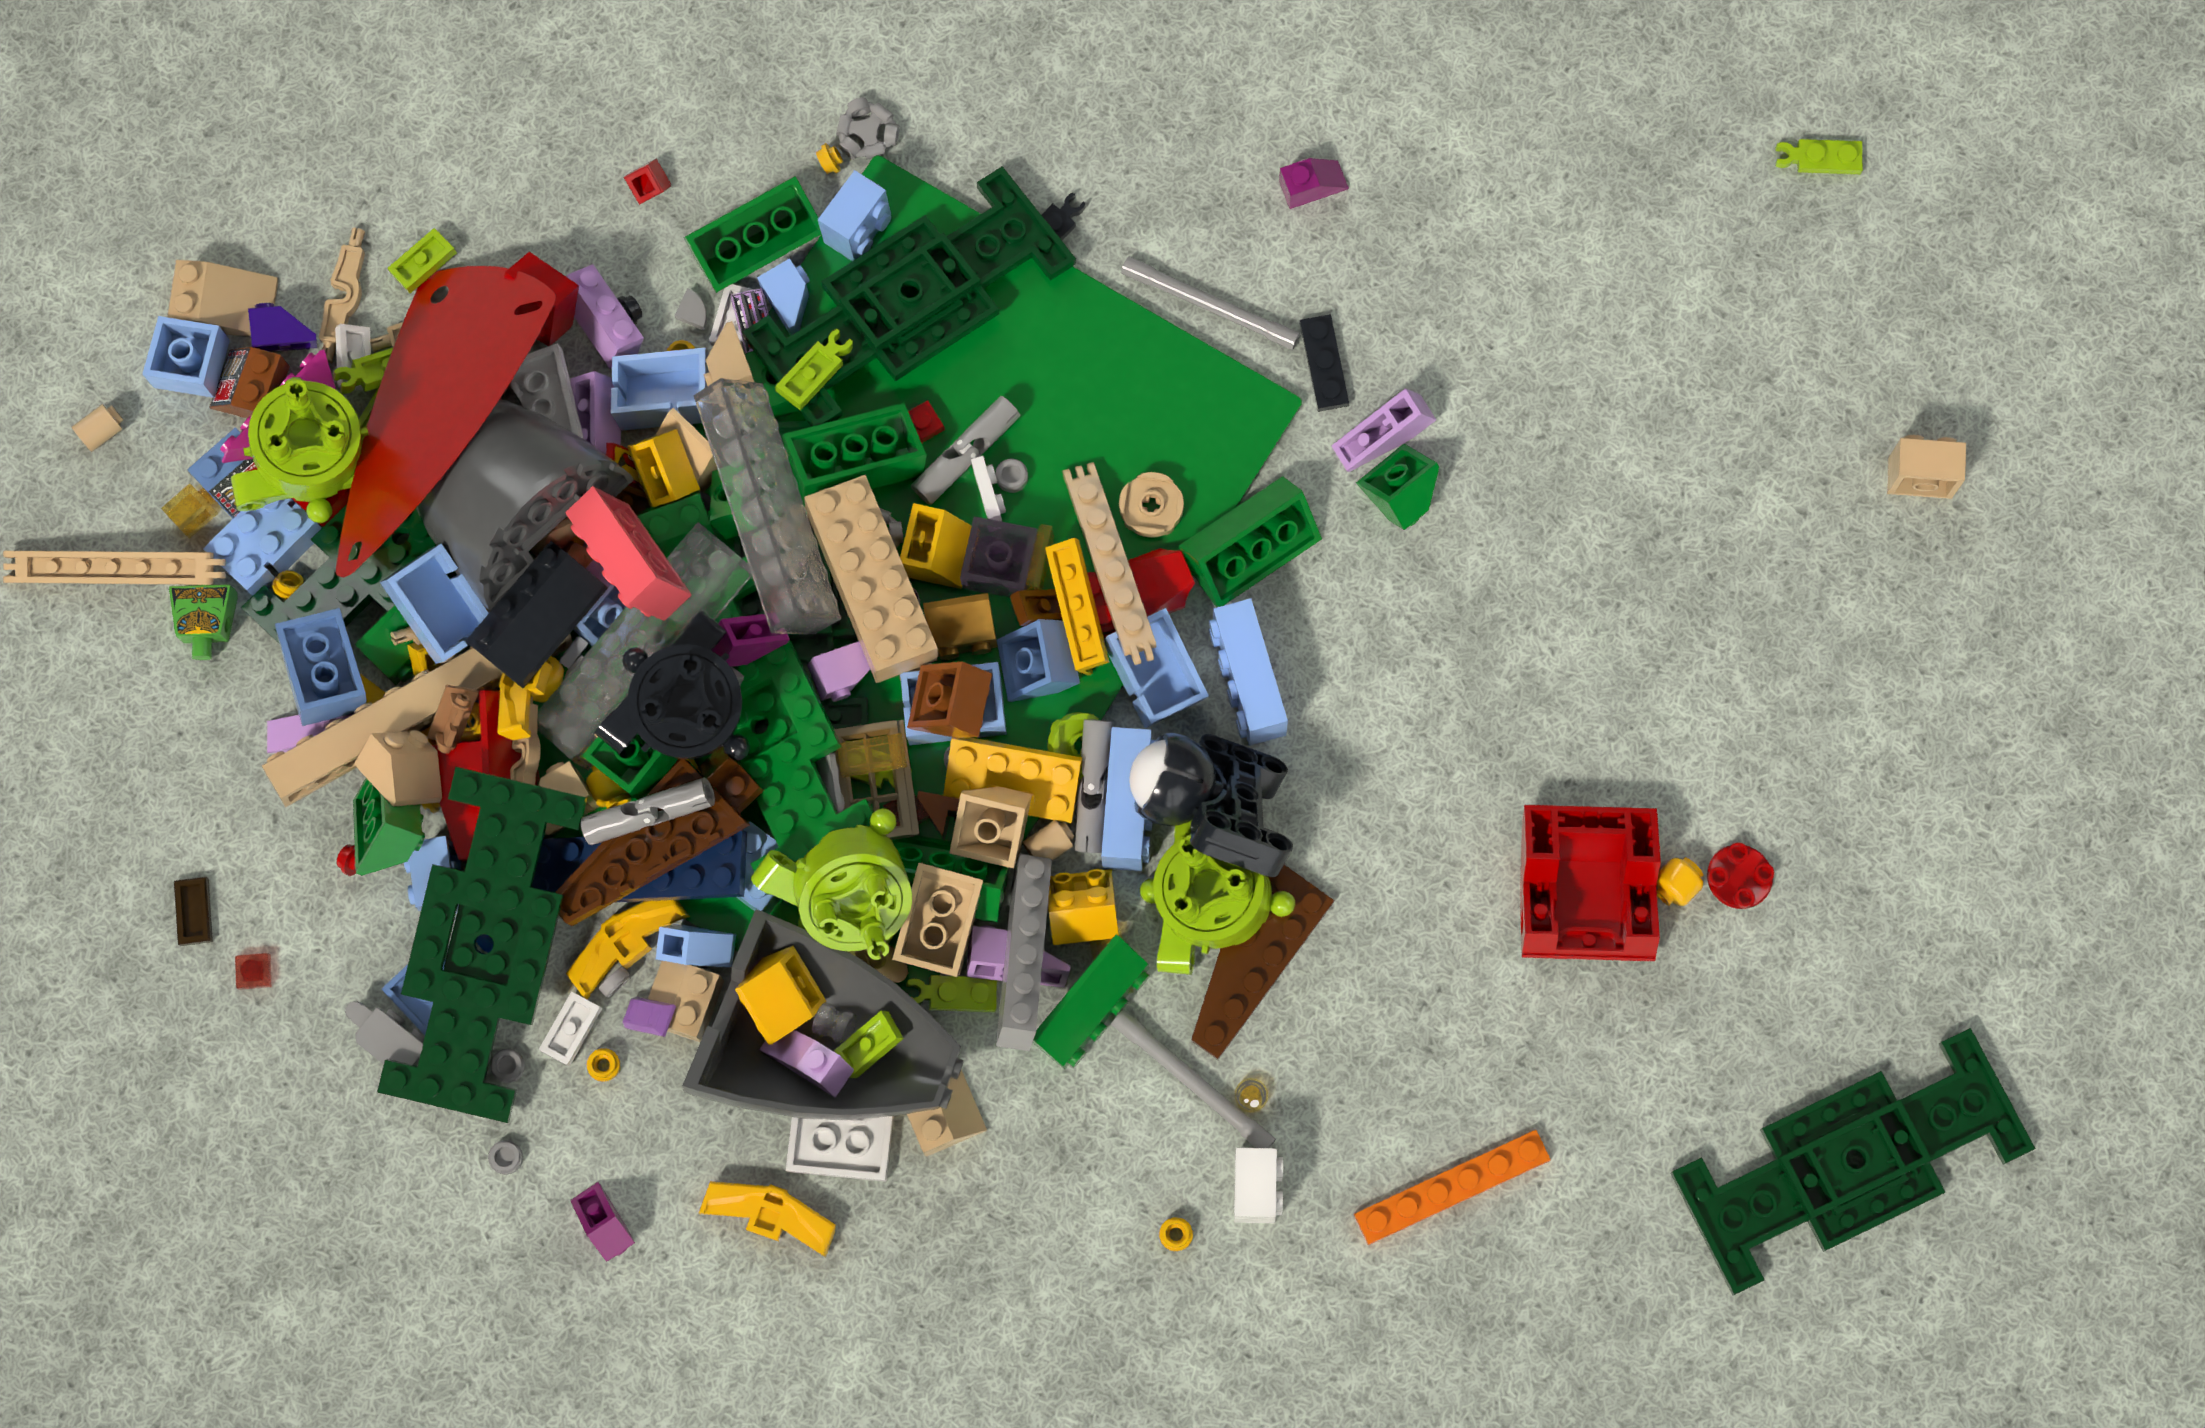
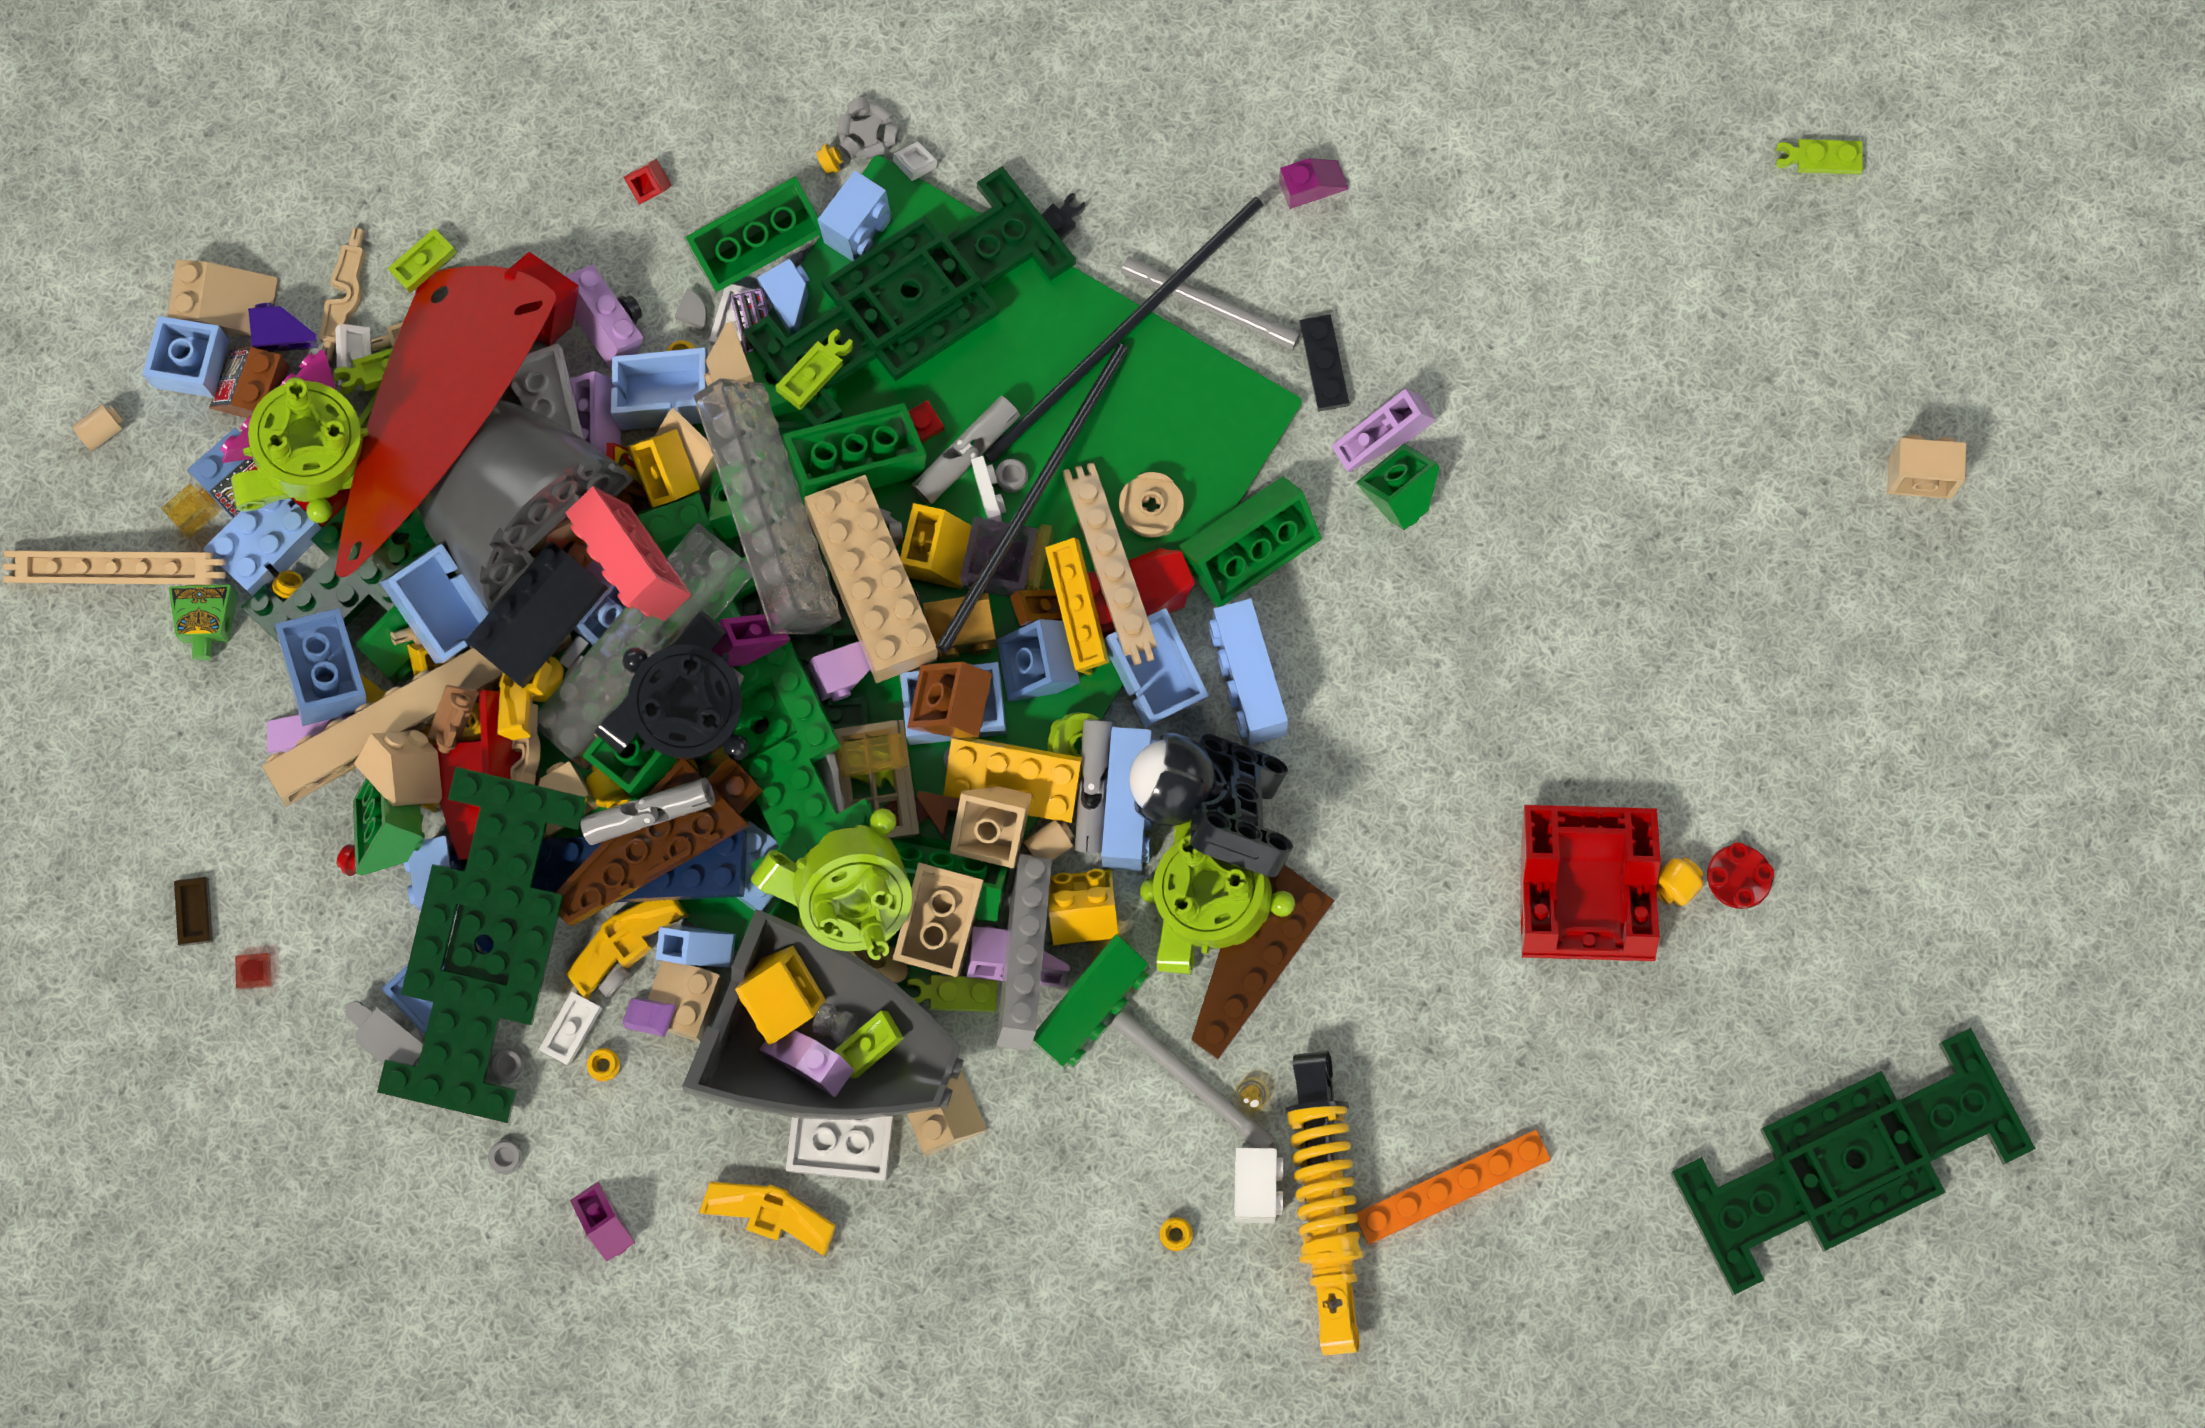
(914, 161): none -> white tile
(1031, 499): none -> black piece
(1123, 330): none -> black piece
(1326, 1235): none -> piece

